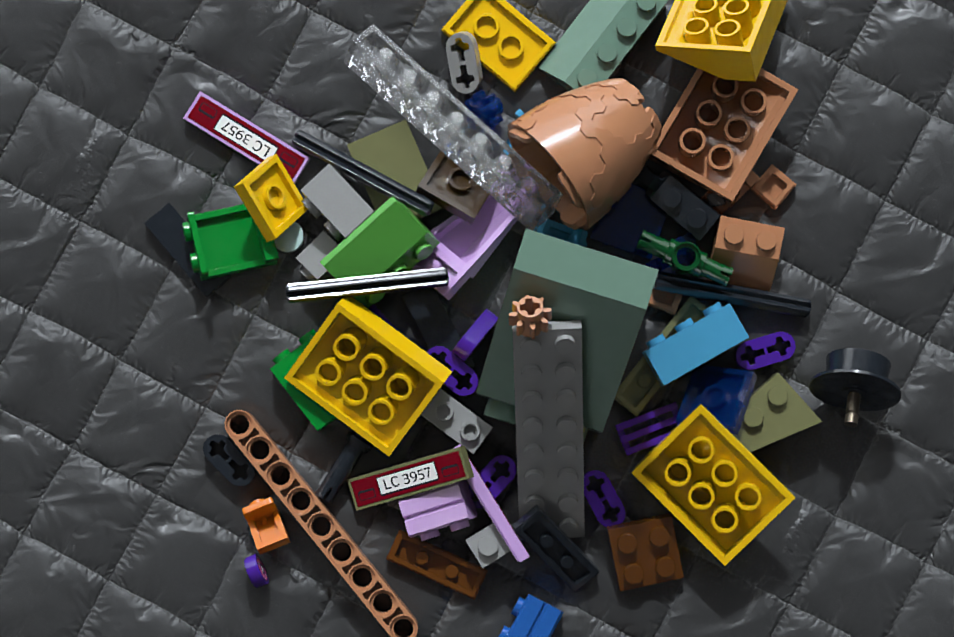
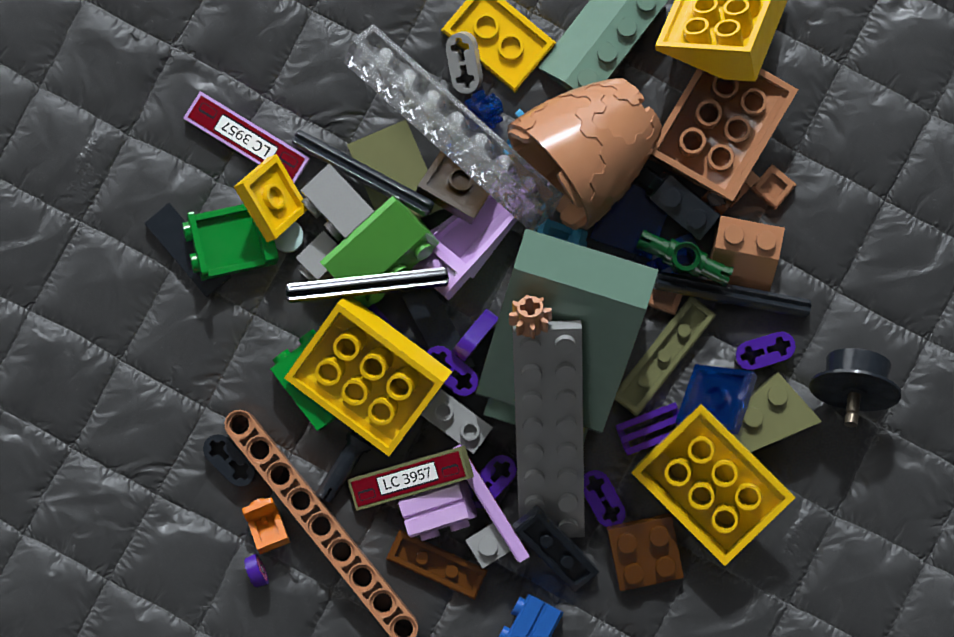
(694, 343): dark azure brick -> none

